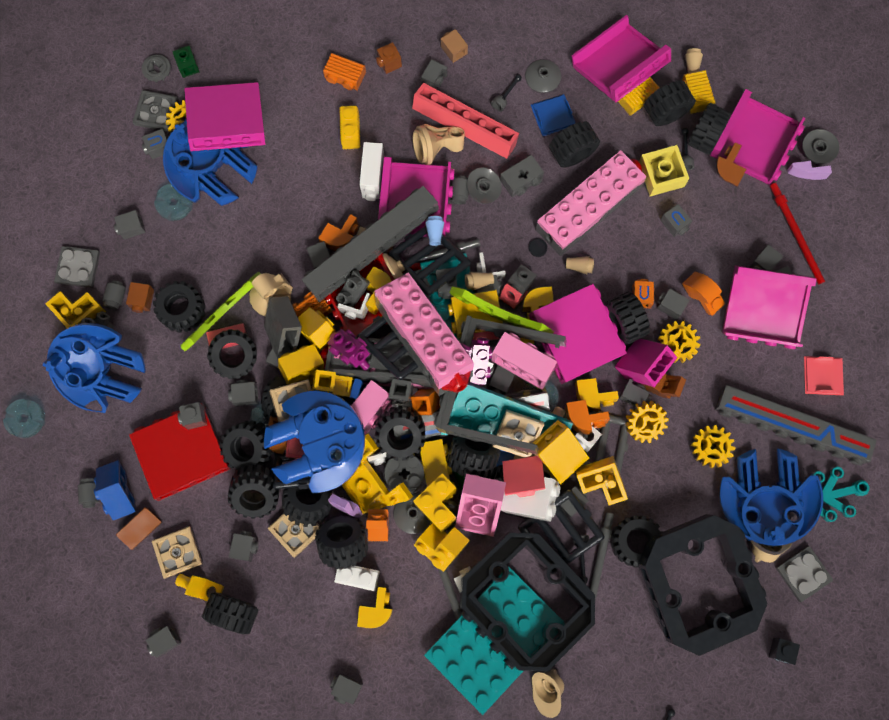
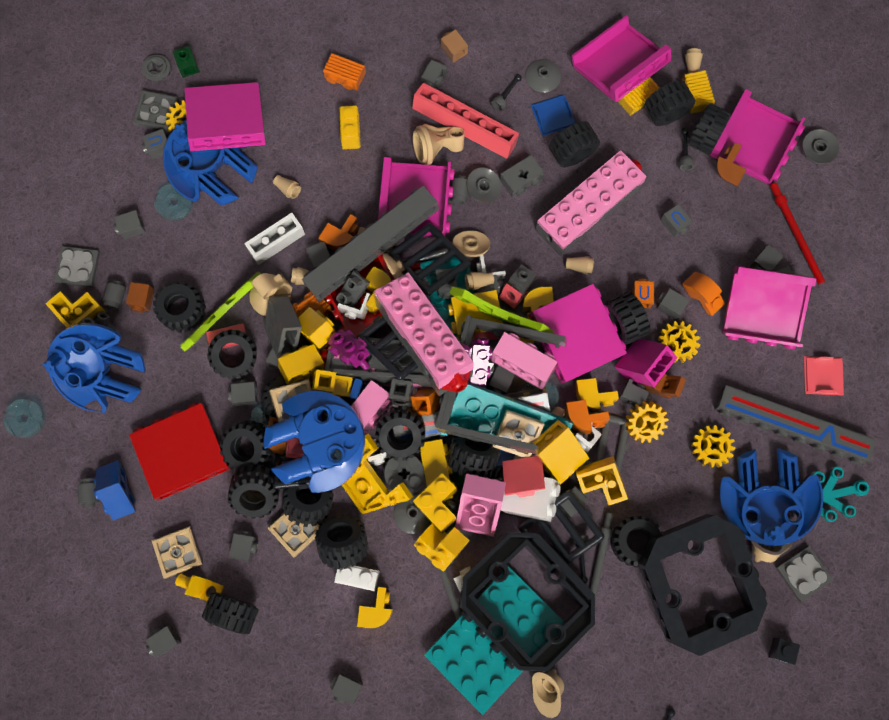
(138, 528): dark orange slope -> none
(192, 415): dark grey brick -> none
(275, 238): none -> white brick
(288, 187): none -> tan cone
(298, 275): none -> tan cone
(345, 505): lavender slope -> none
(371, 170): white brick -> none
(378, 524): orange brick -> none
(388, 58): dark orange brick -> none
(434, 228): light blue cone -> none
(472, 243): none -> tan dish
(538, 247): black piece -> none
(664, 170): light yellow brick -> none
(805, 171): lavender slope -> none

